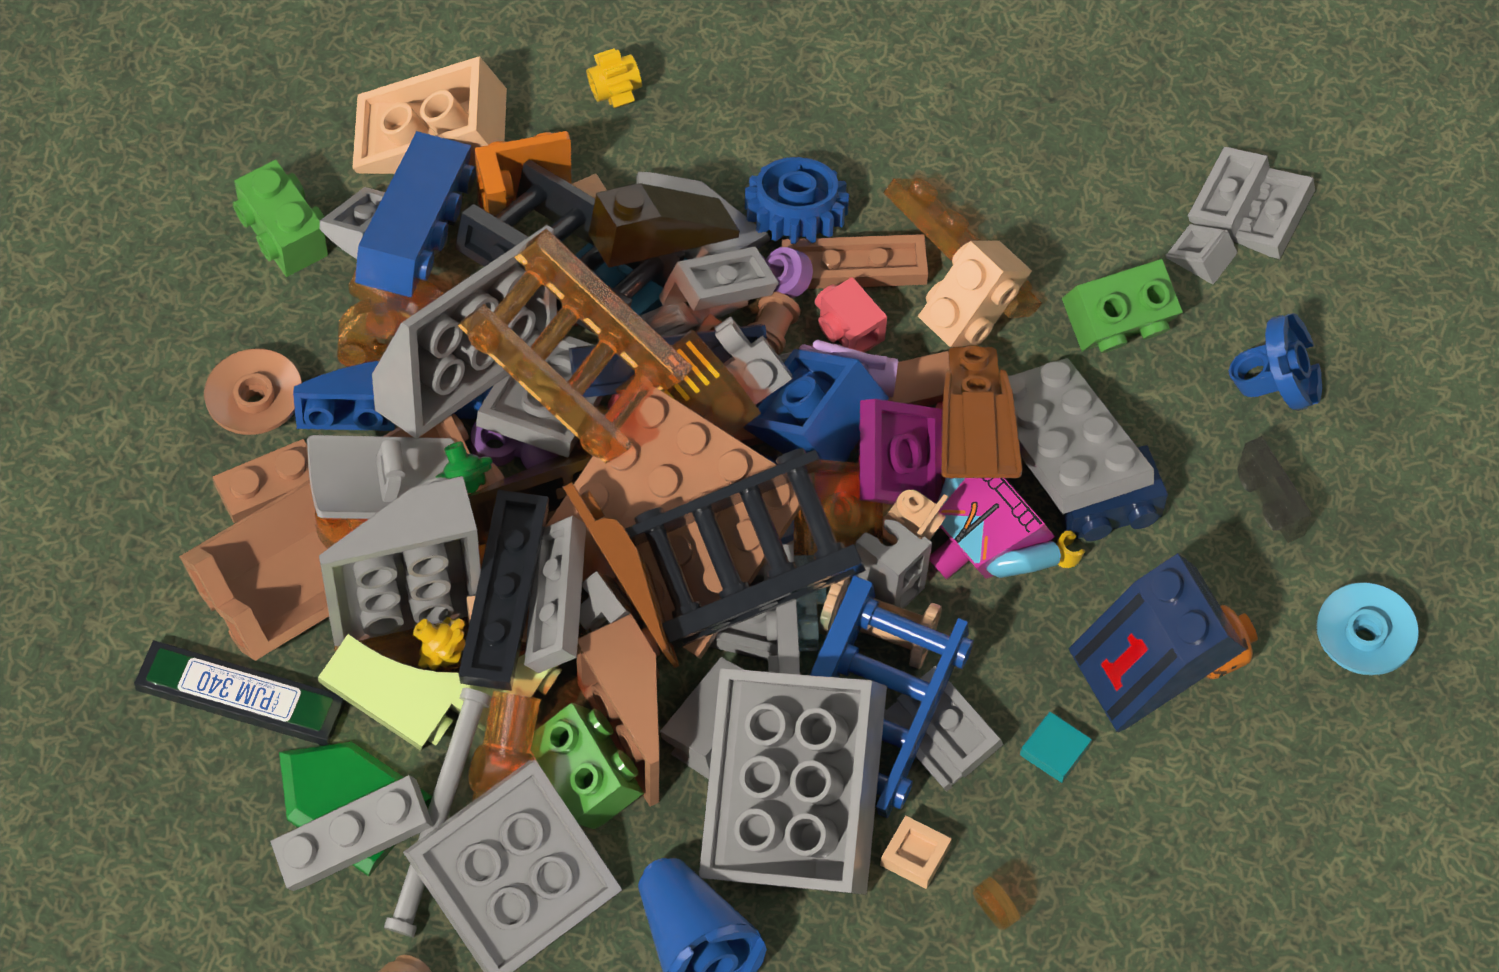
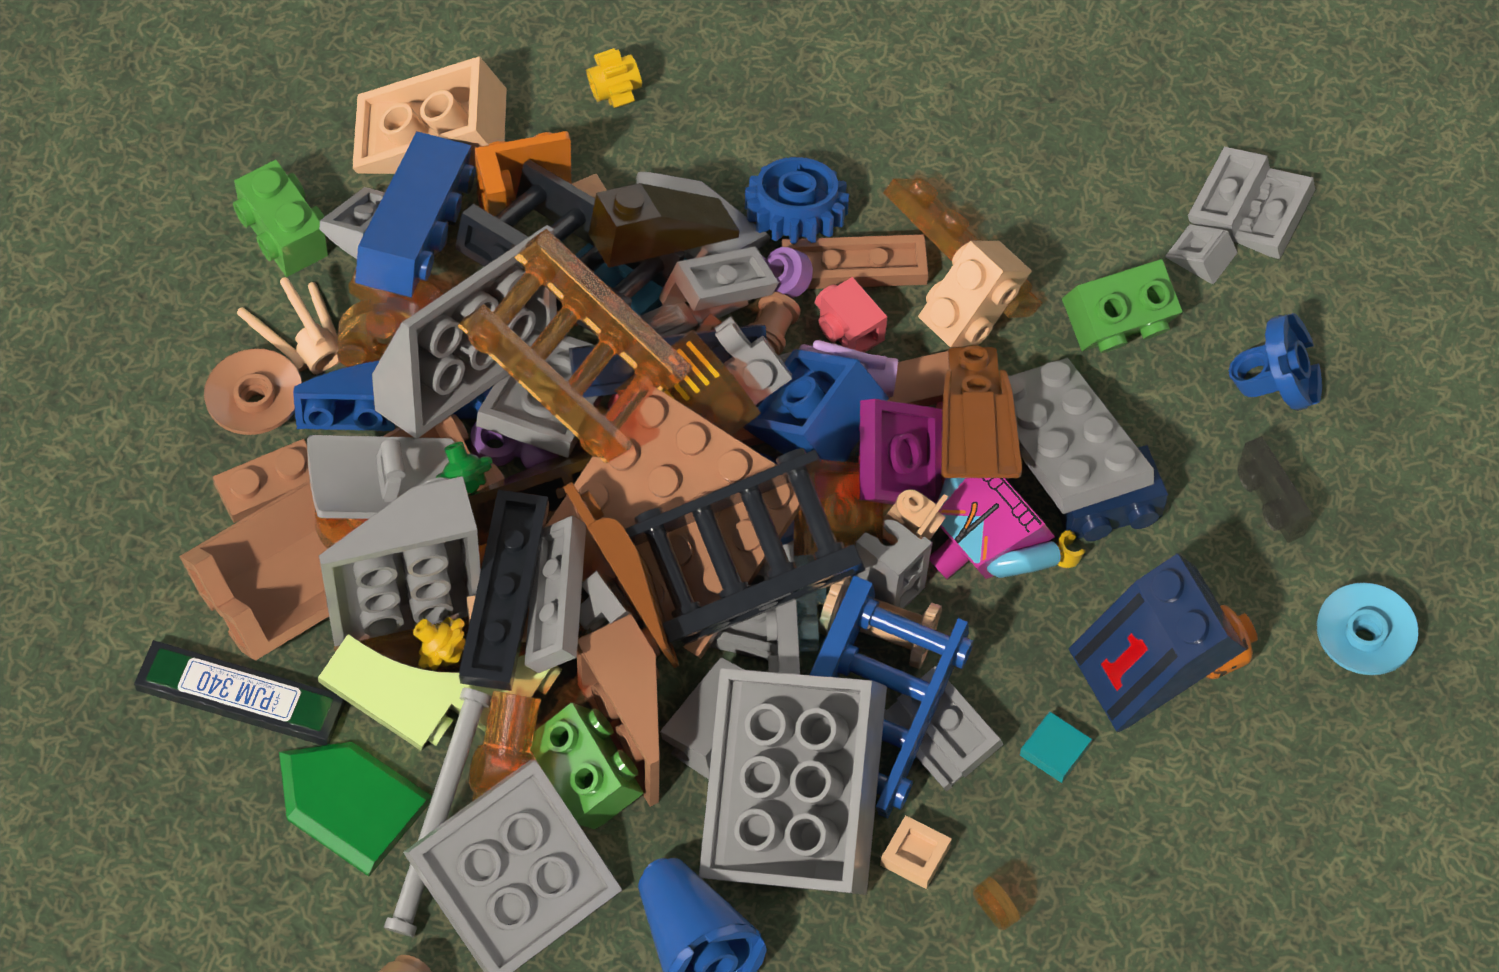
(316, 344): none -> light nougat plant
(351, 833): light grey plate -> none

